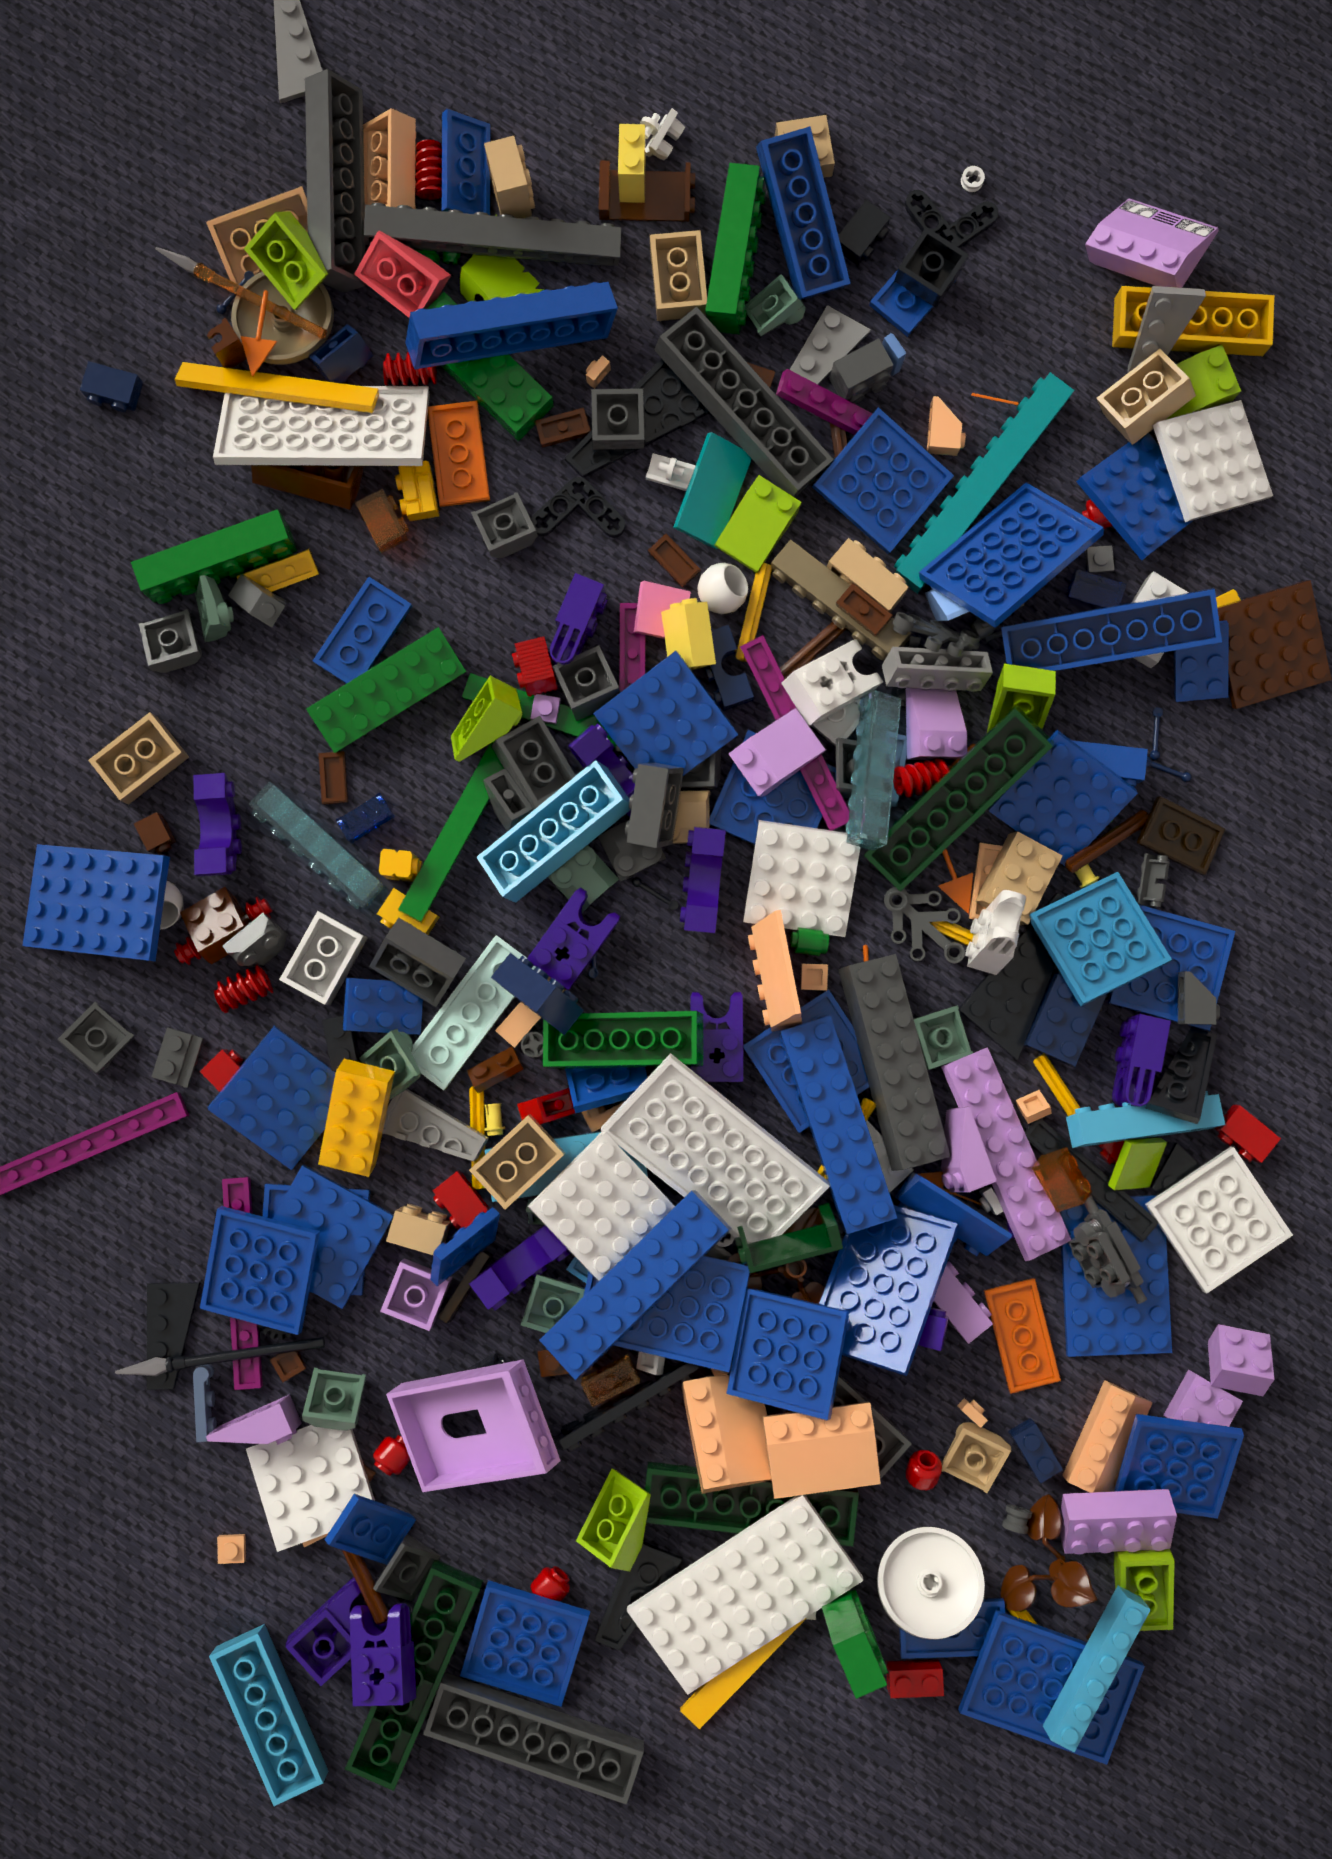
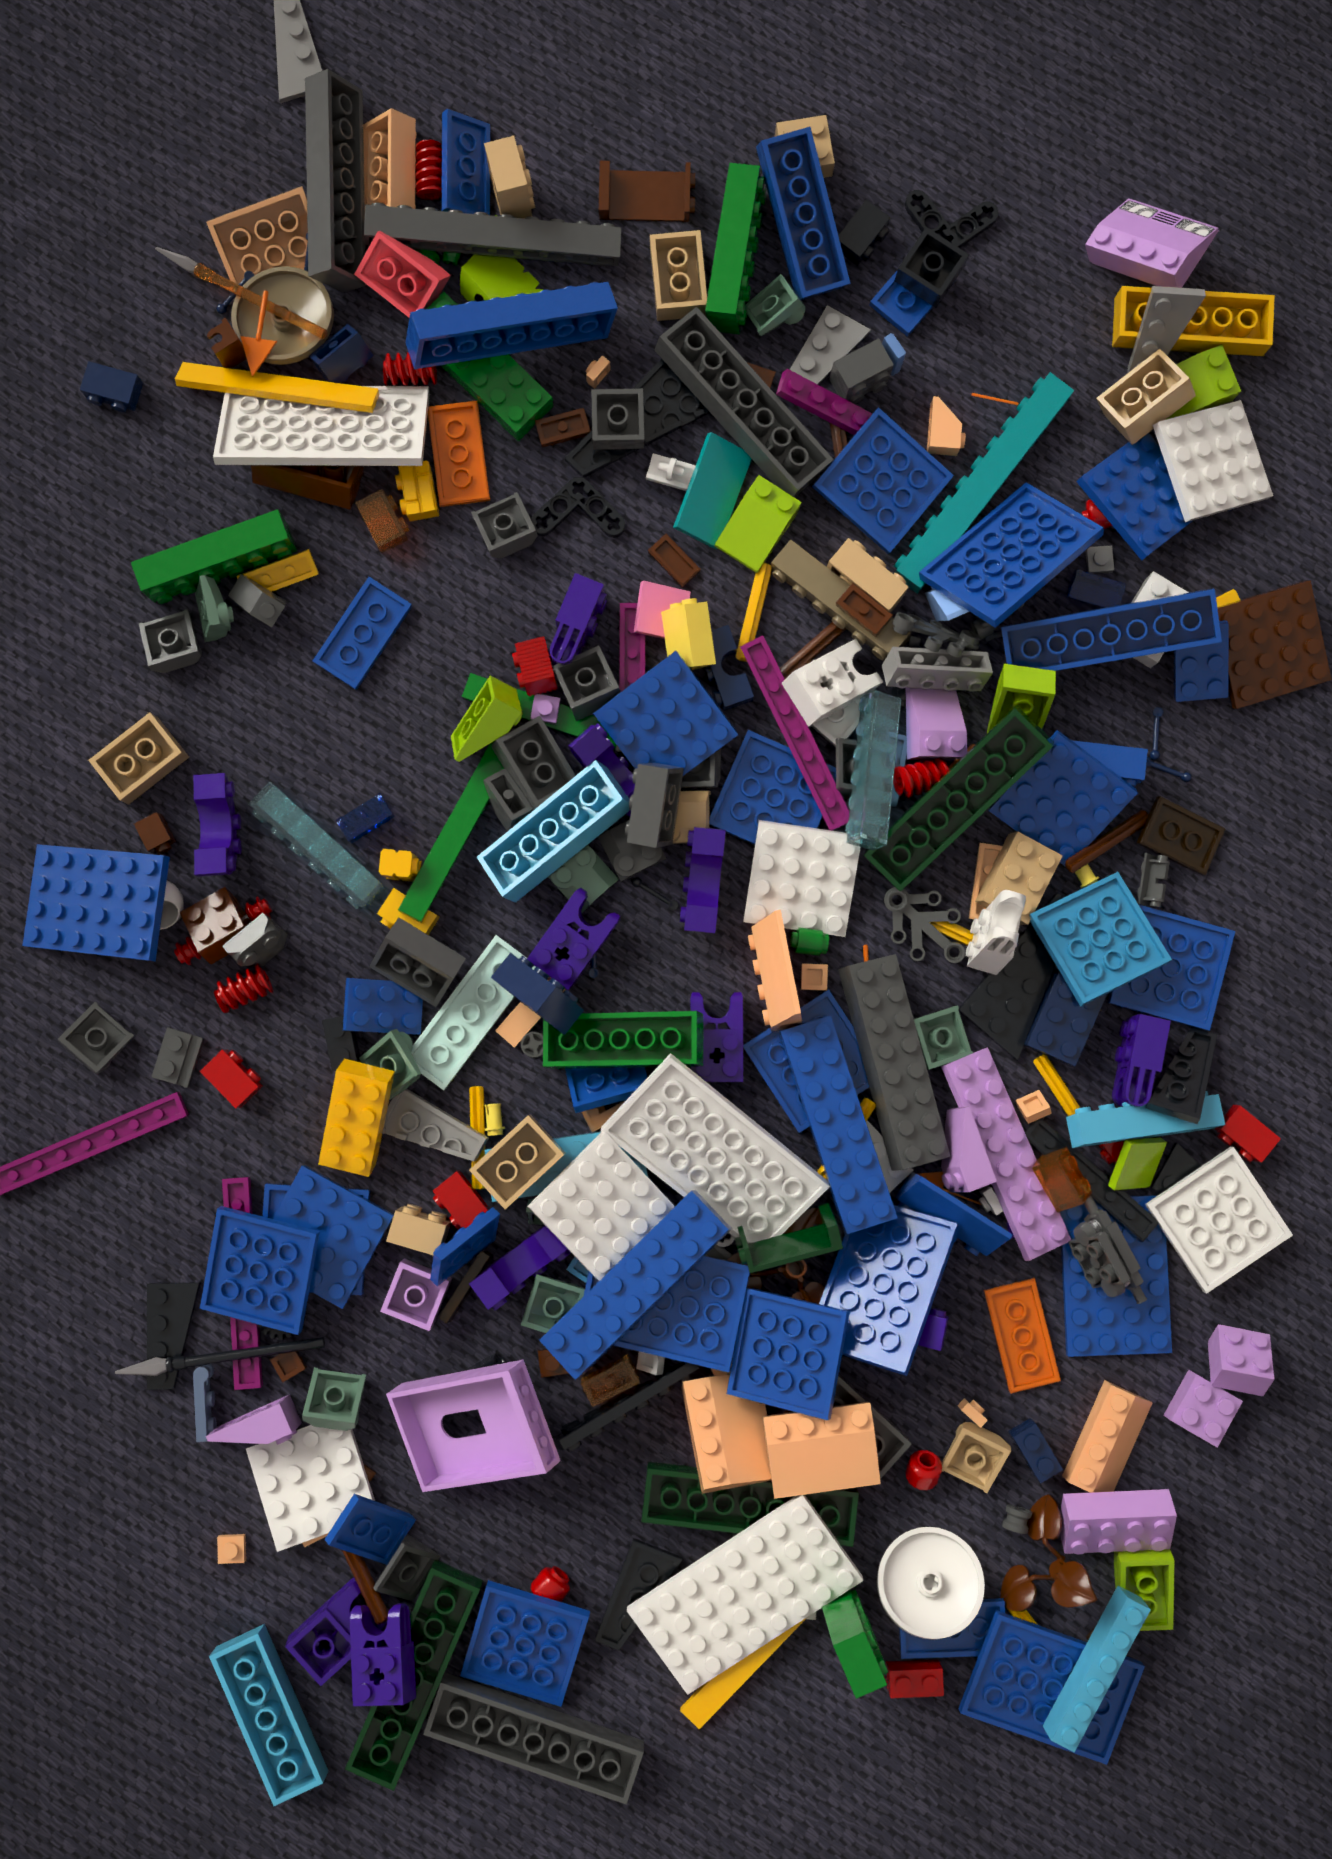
(278, 1098): blue plate -> none
(287, 257): lime slope -> none
(323, 958): white brick -> none
(333, 778): reddish brown tile -> none
(386, 690): green brick -> none
(391, 1455): red head -> none
(495, 1069): reddish brown plate -> none
(548, 1106): red slope -> none
(616, 1522): lime slope -> none
(632, 163): light yellow brick -> none
(669, 126): white hips -> none
(723, 588): white helmet -> none
(777, 752): lavender slope -> none
(959, 888): orange piece -> none
(960, 1307): lavender brick -> none
(970, 171): white bush -> none
(1183, 1457): blue plate -> none
(1195, 1002): dark grey slope -> none

